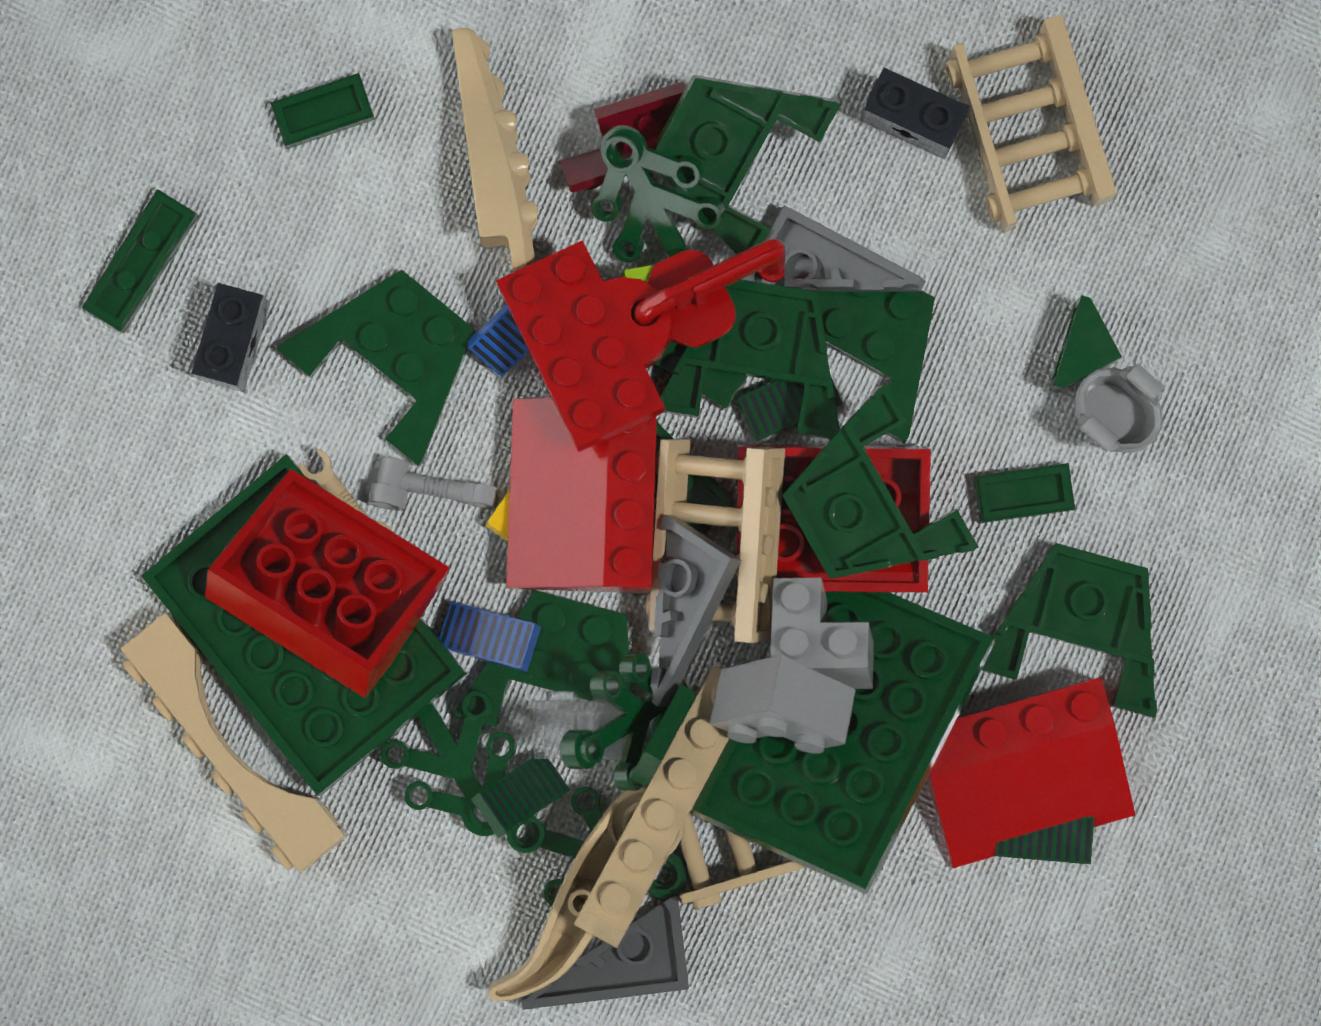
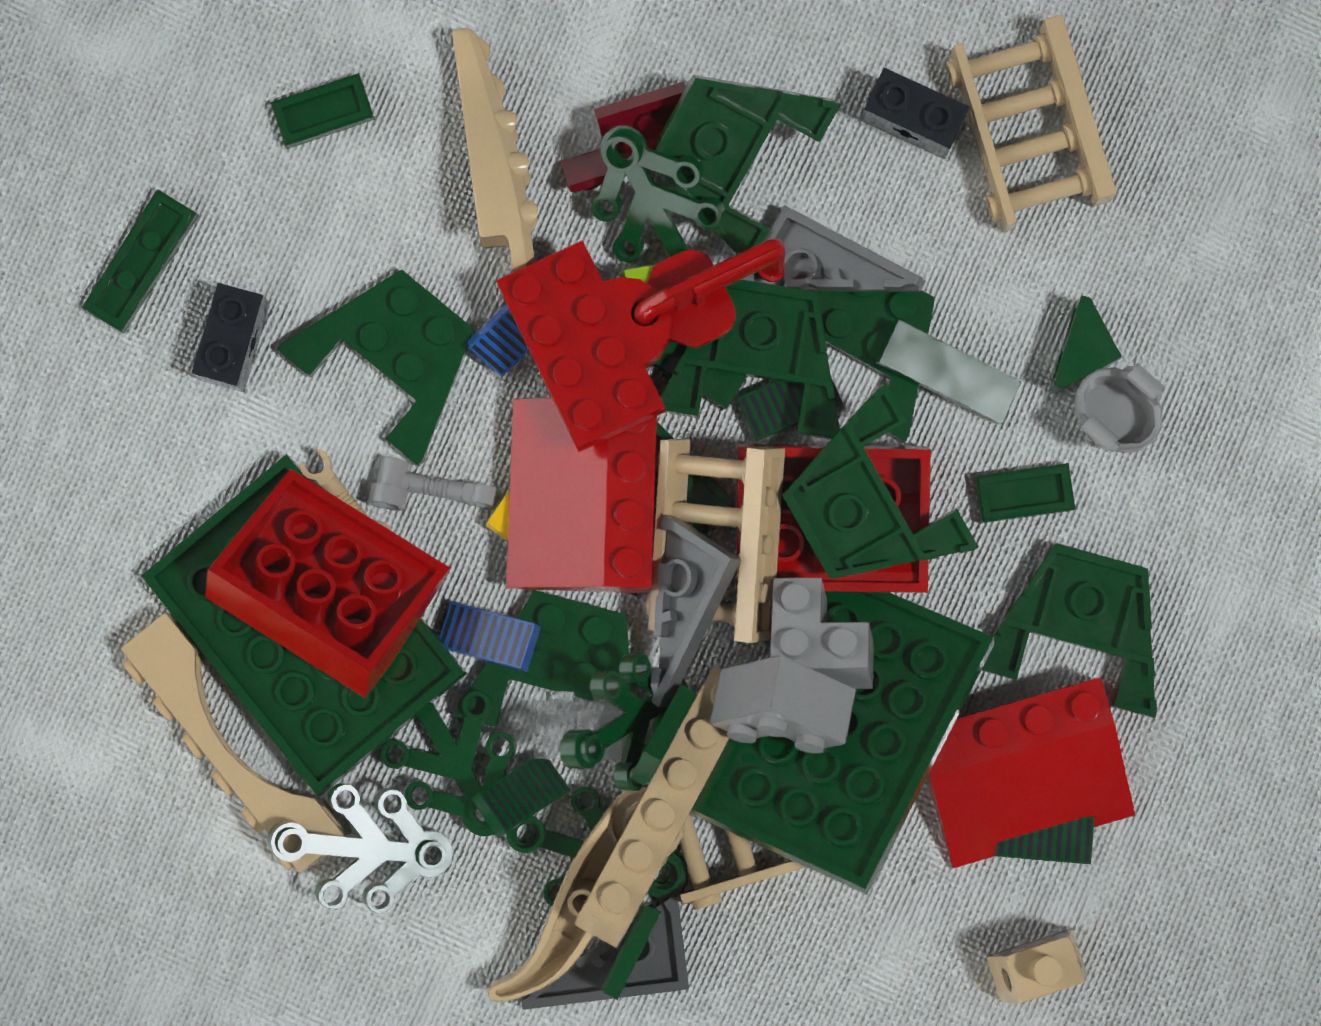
(369, 850): none -> plant
(630, 950): none -> dark green tile
(948, 372): none -> tile
(1037, 967): none -> tan torso

